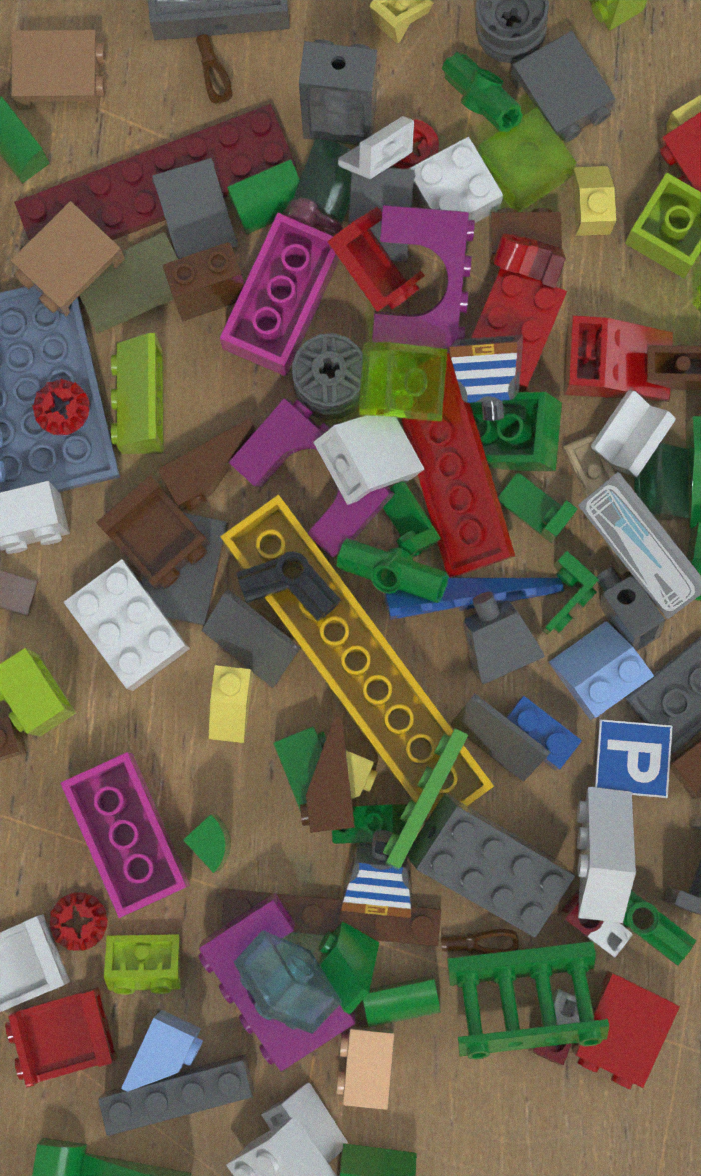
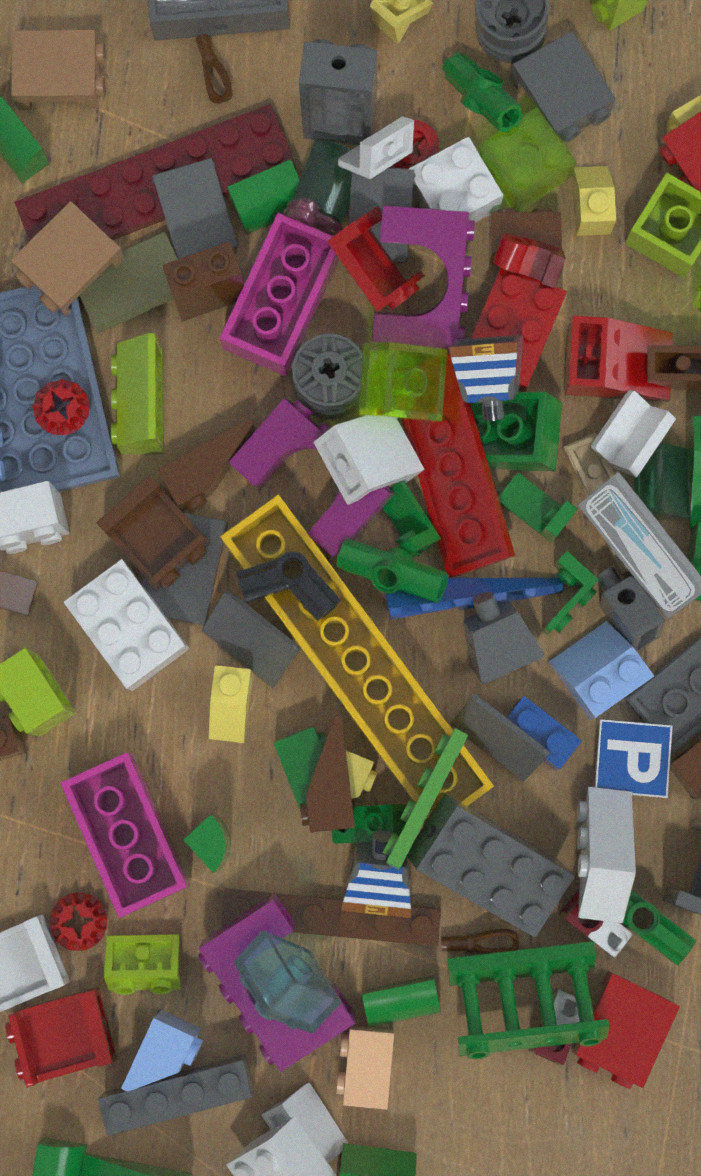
(348, 963): green slope -> none

